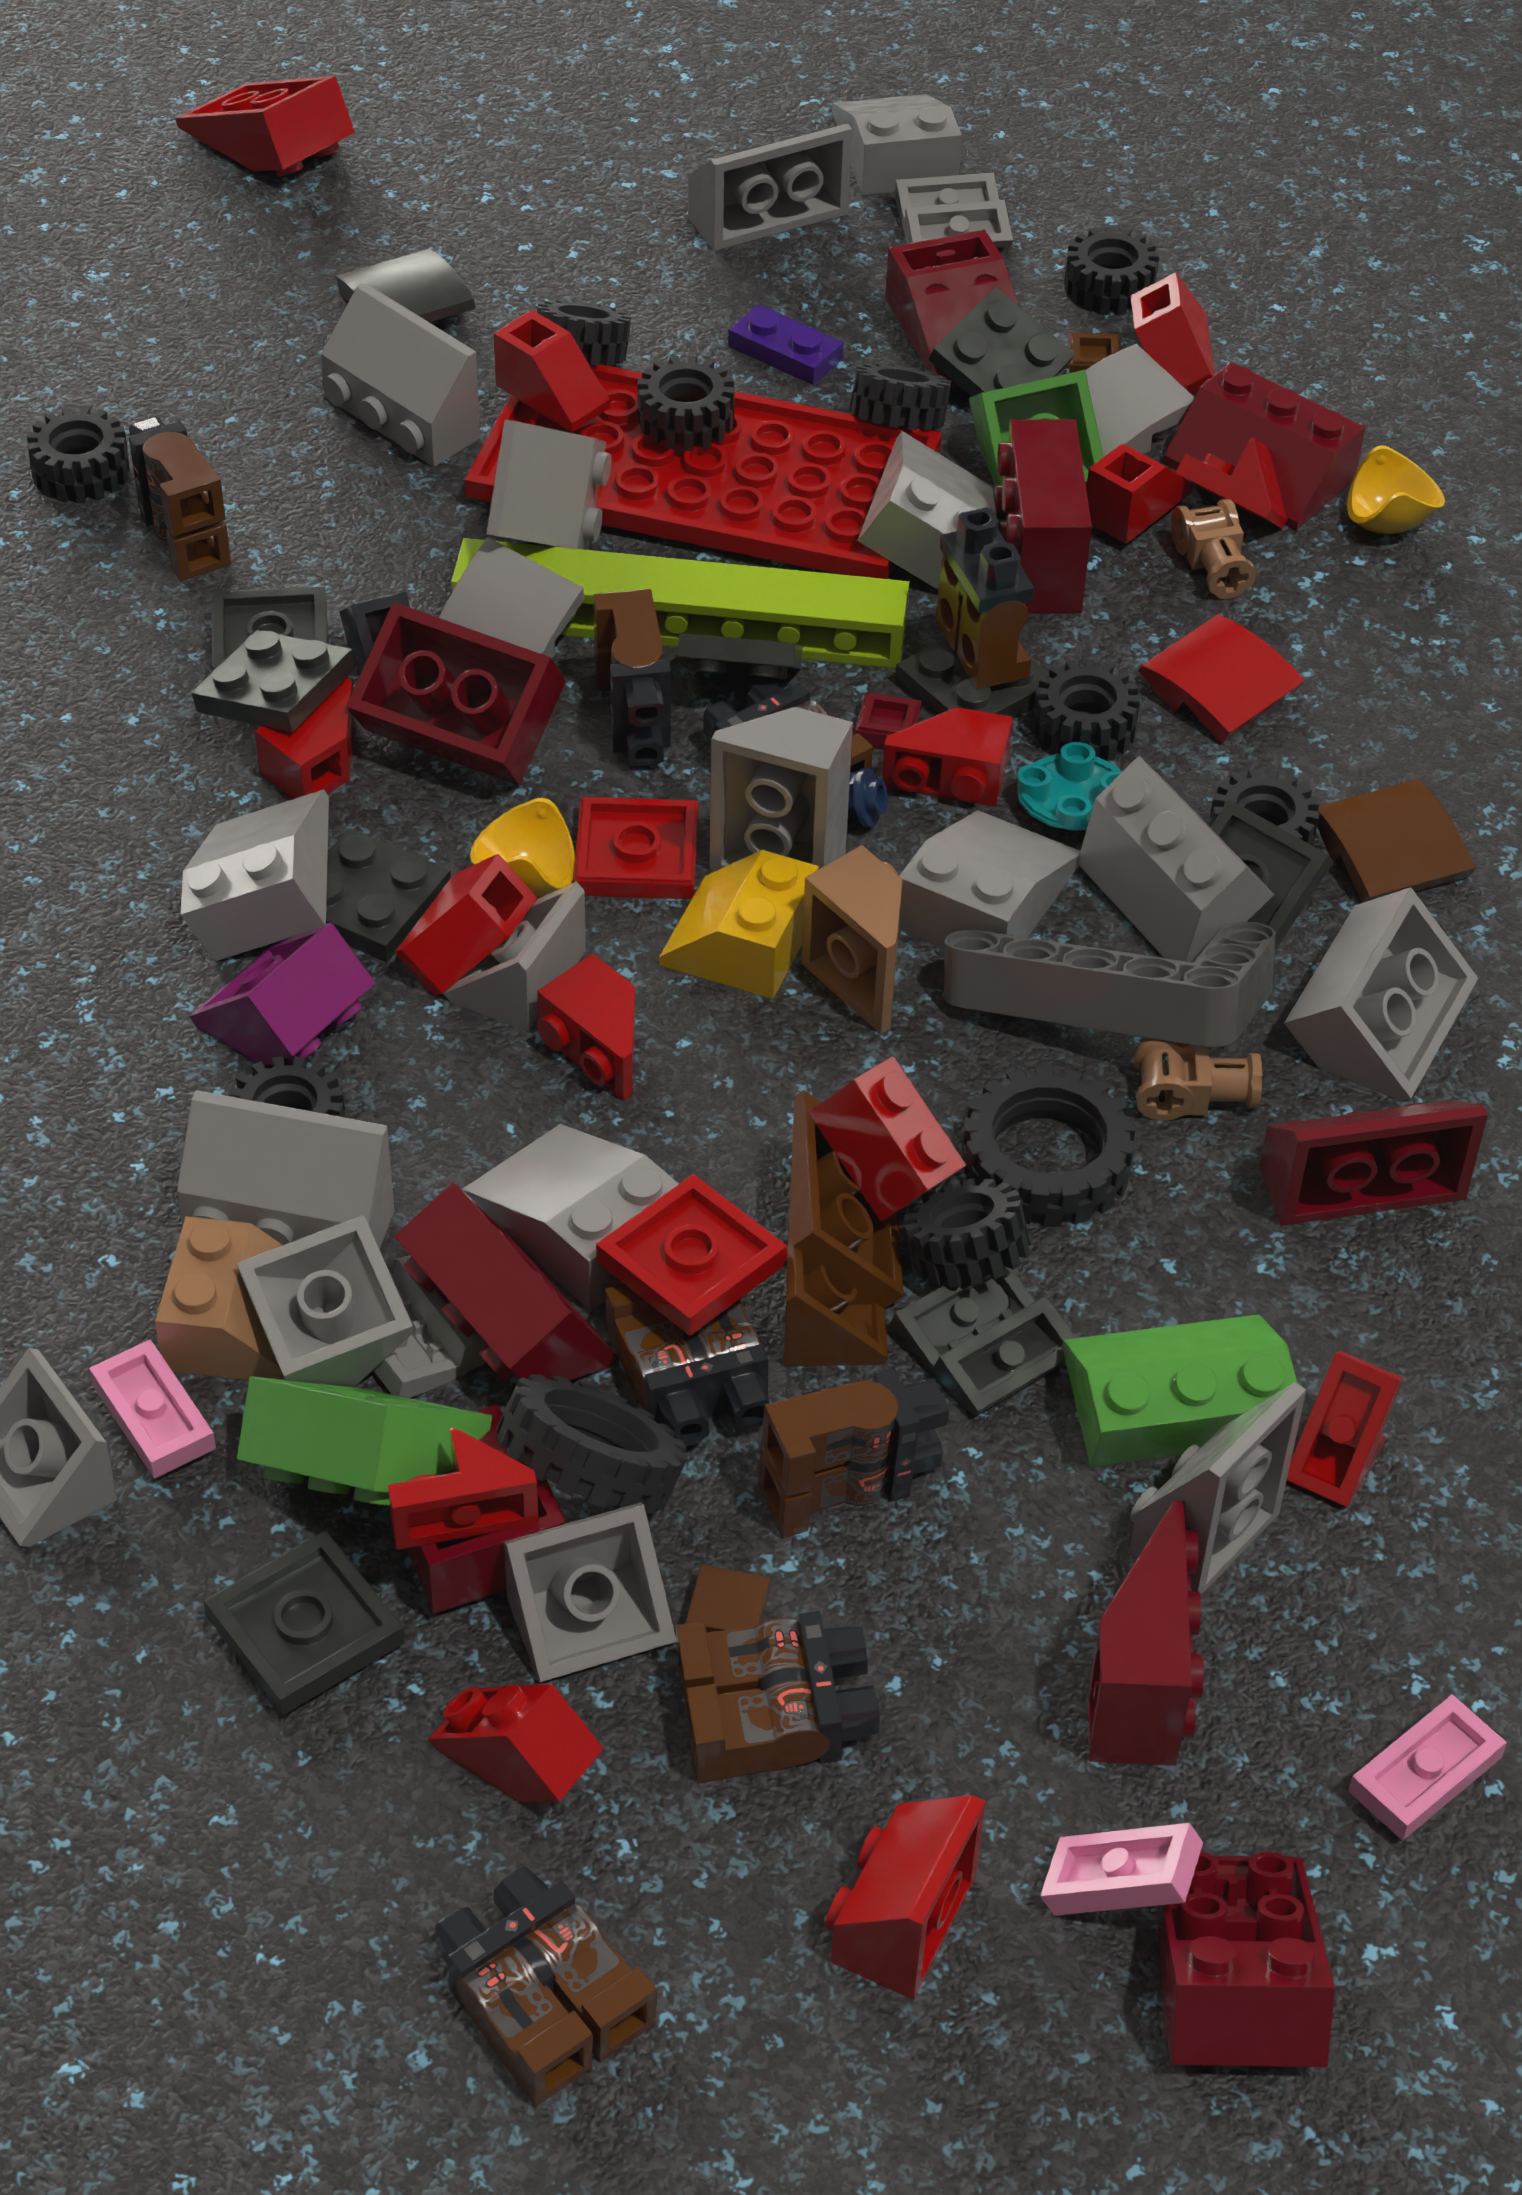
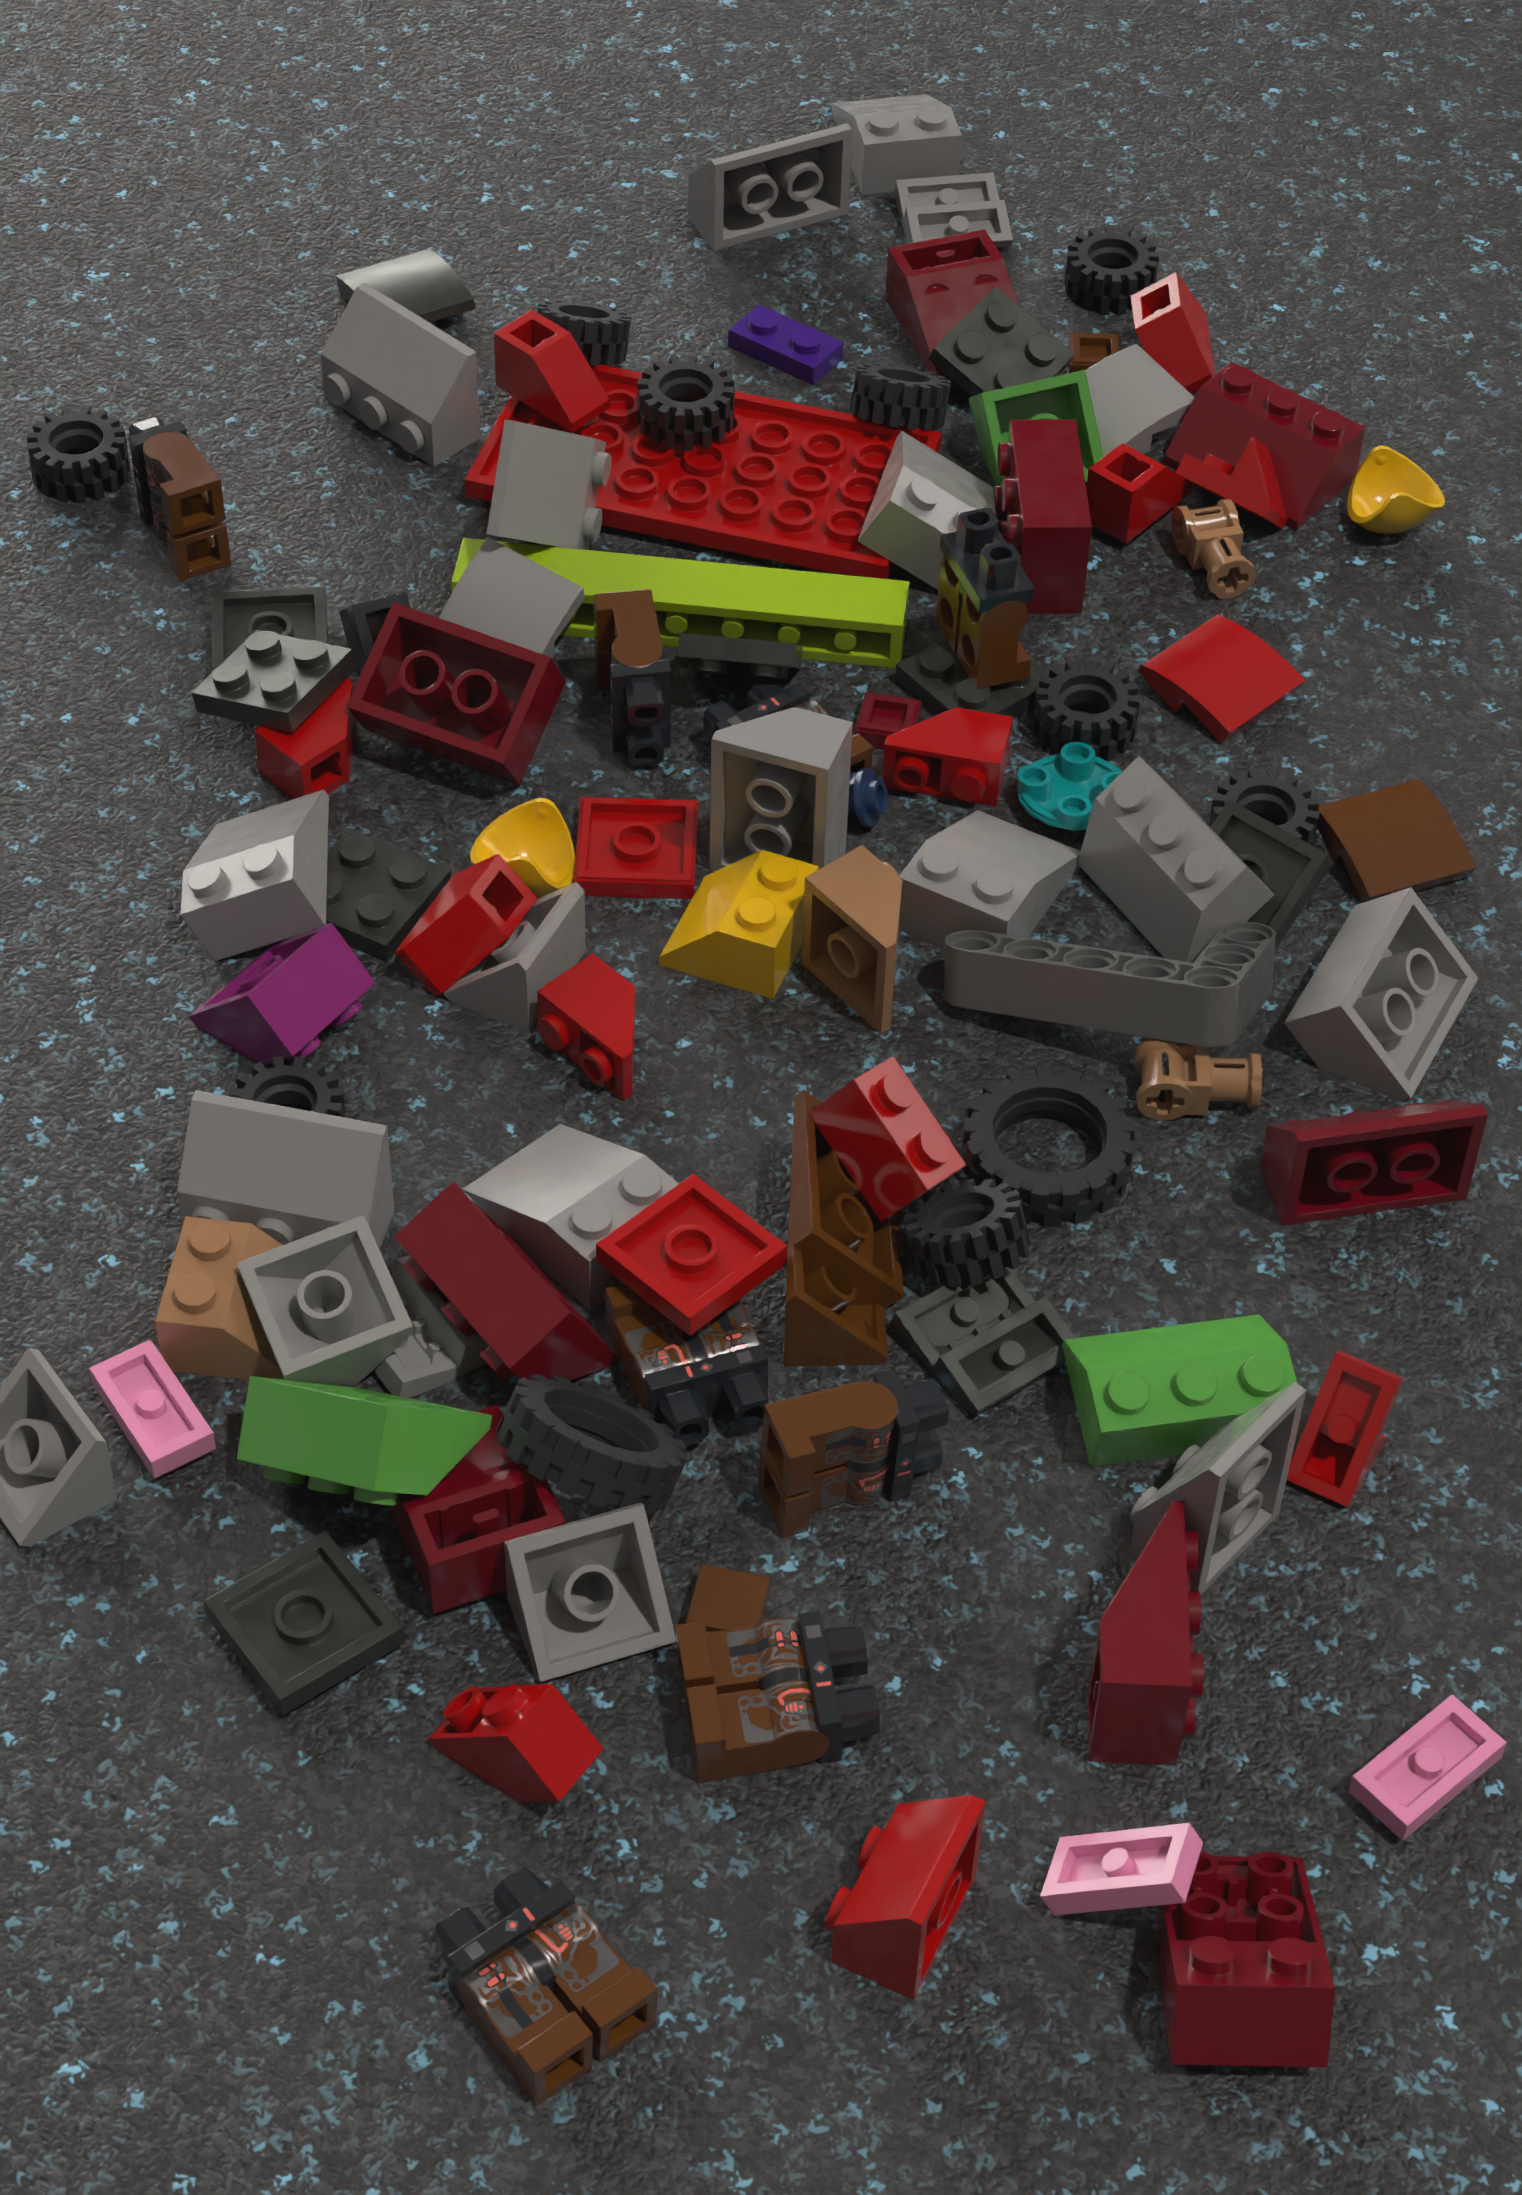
(273, 123): red slope -> none
(479, 1497): red slope -> none

